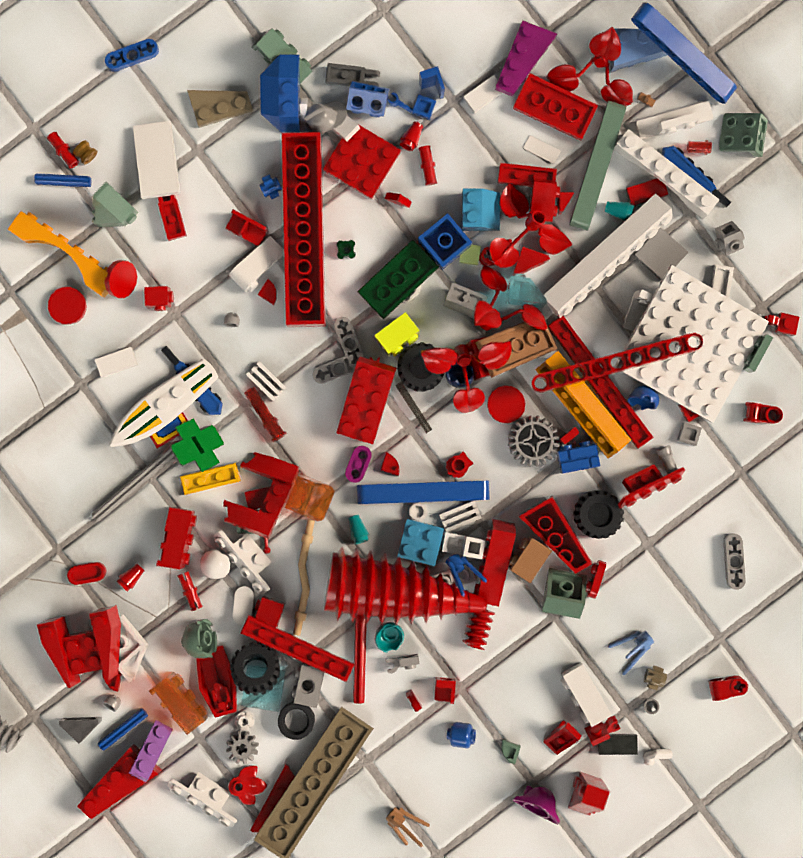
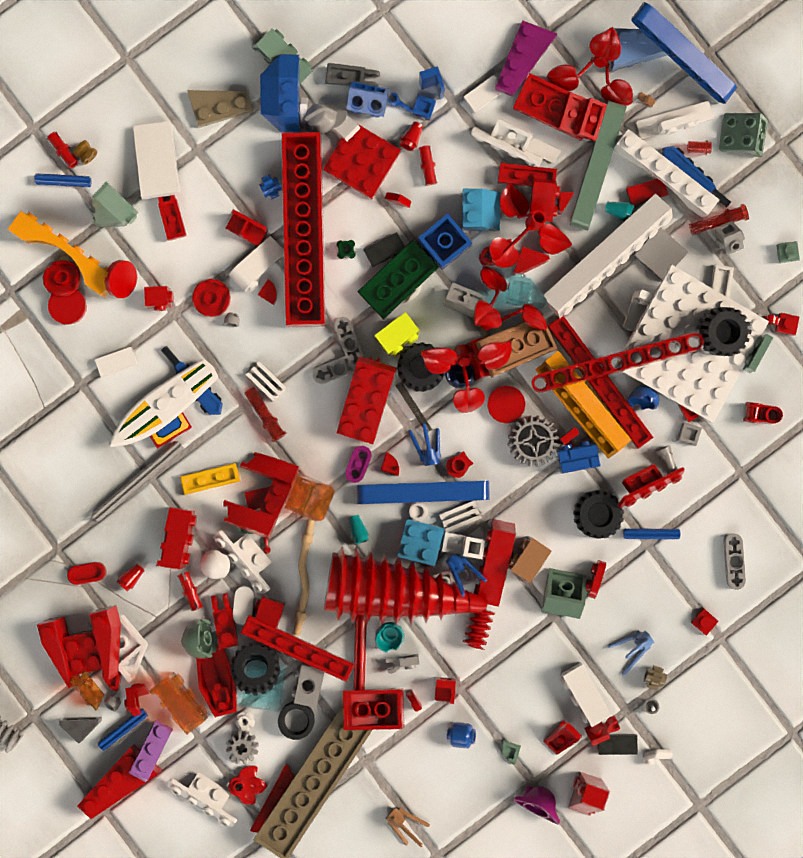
(62, 278): none -> red tile
(88, 689): none -> clear orange hinge
(121, 65): blue beam -> none
(132, 694): none -> red bracket
(199, 447): green piece -> none
(211, 298): none -> red tile
(224, 623): none -> red hinge
(373, 709): none -> red slope
(384, 249): none -> pearl dark grey tile
(429, 457): none -> blue plant
(471, 255): yellowish green tile -> none
(510, 139): none -> white bracket
(554, 529): red wedge -> none
(582, 116): none -> red slope
(651, 534): none -> blue axle
(704, 621): none -> red plate
(724, 687): red piece -> none
(734, 215): none -> clear red pin
(738, 334): none -> black tyre
(788, 252): none -> sand green tile

